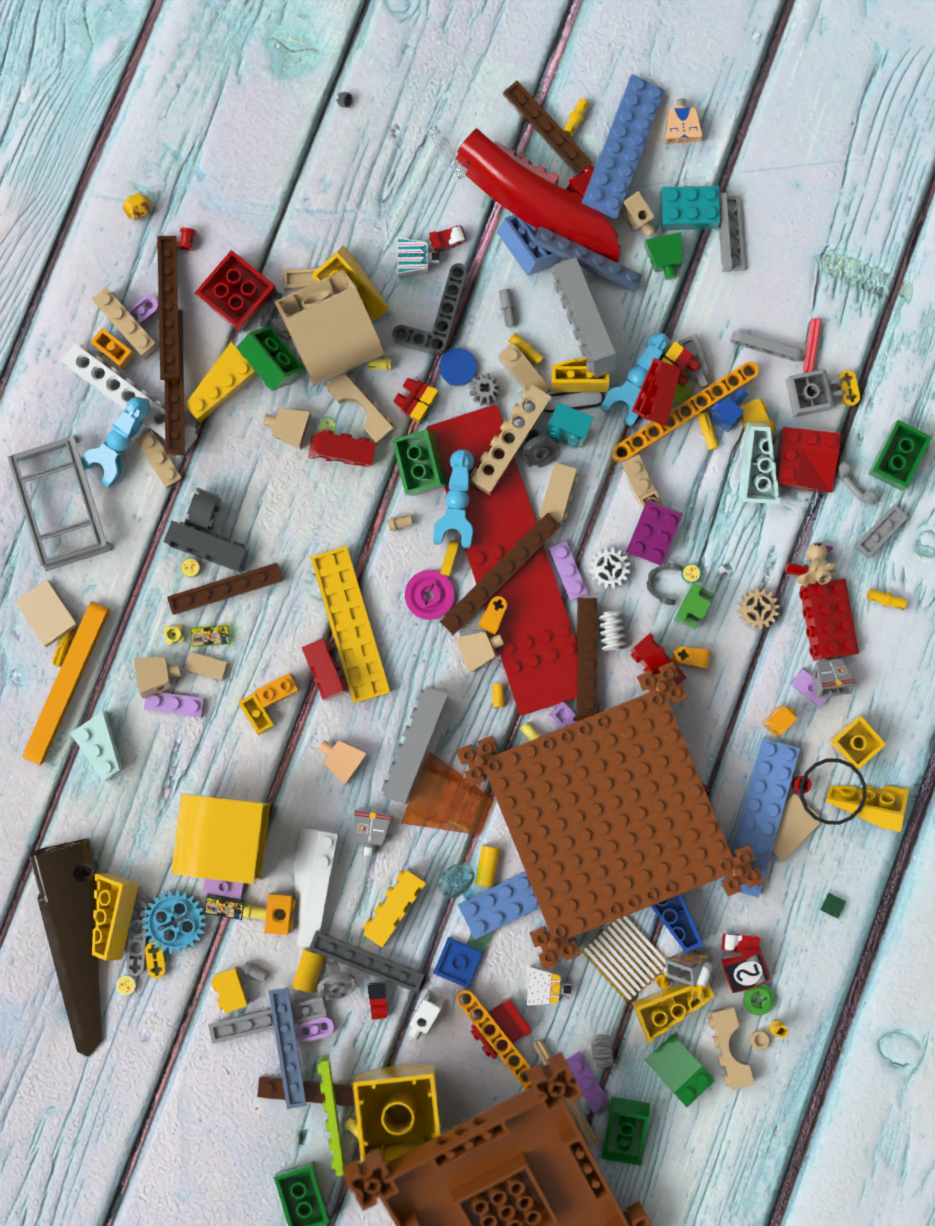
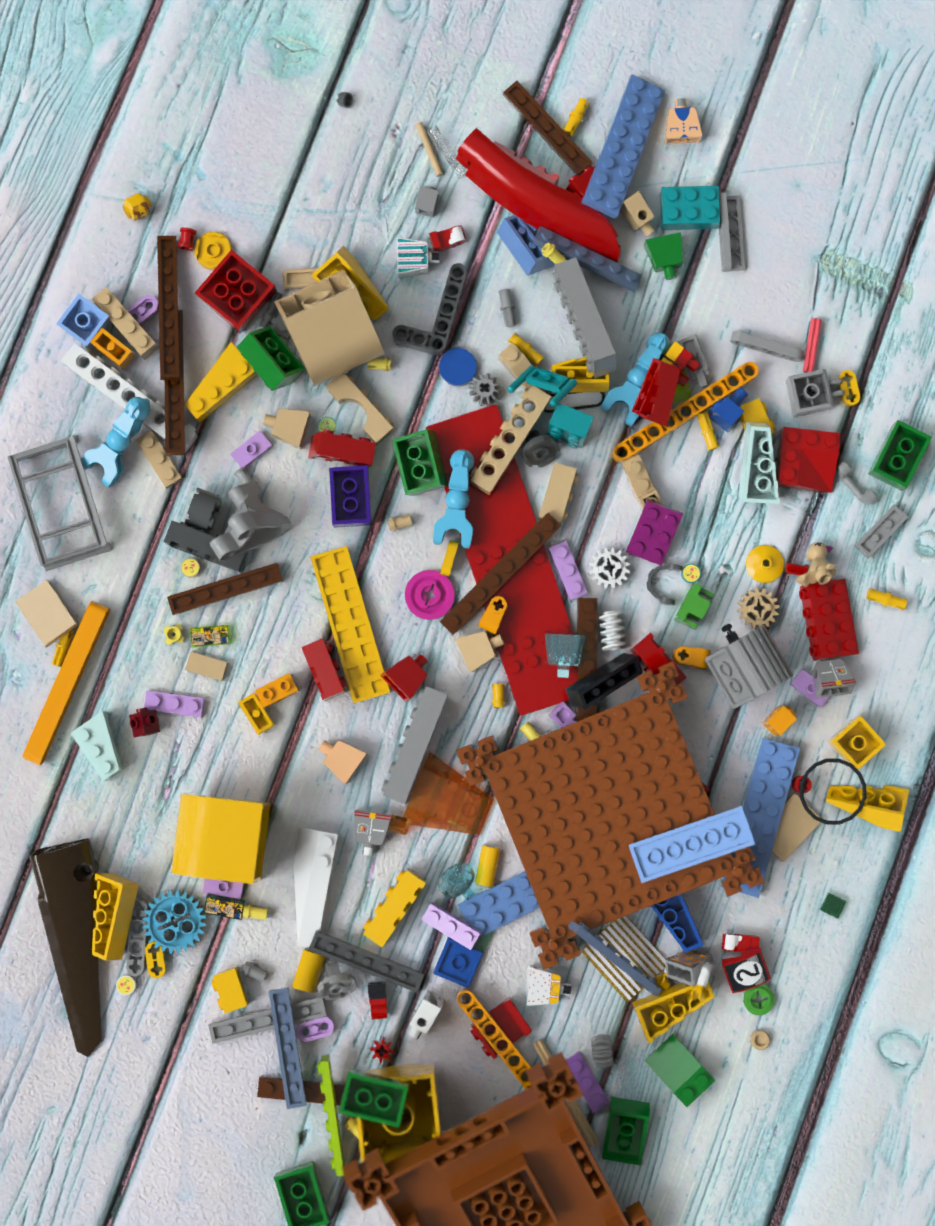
(83, 320): none -> light blue slope
(144, 722): none -> dark red brick
(154, 675): tan torso -> none
(211, 249): none -> yellow tile
(248, 528): none -> light grey connector
(251, 449): none -> lavender plate
(272, 923): light orange brick -> none
(350, 496): none -> dark purple brick
(374, 1098): none -> green brick
(386, 1046): none -> red gear
(399, 824): none -> clear orange slope
(406, 676): none -> red torso
(418, 400): hips -> none
(427, 201): none -> light grey brick
(429, 149): none -> tan bar
(451, 926): none -> lavender plate
(545, 380): none -> teal plate
(552, 253): none -> light yellow pin
(564, 651): none -> clear light blue torso
(604, 681): none -> black brick
(609, 952): none -> sand blue plate
(691, 844): none -> light blue plate
(725, 1023): tan arch -> none
(748, 665): none -> light grey piece
(755, 565): none -> yellow dish
(778, 1029): yellow axle -> none

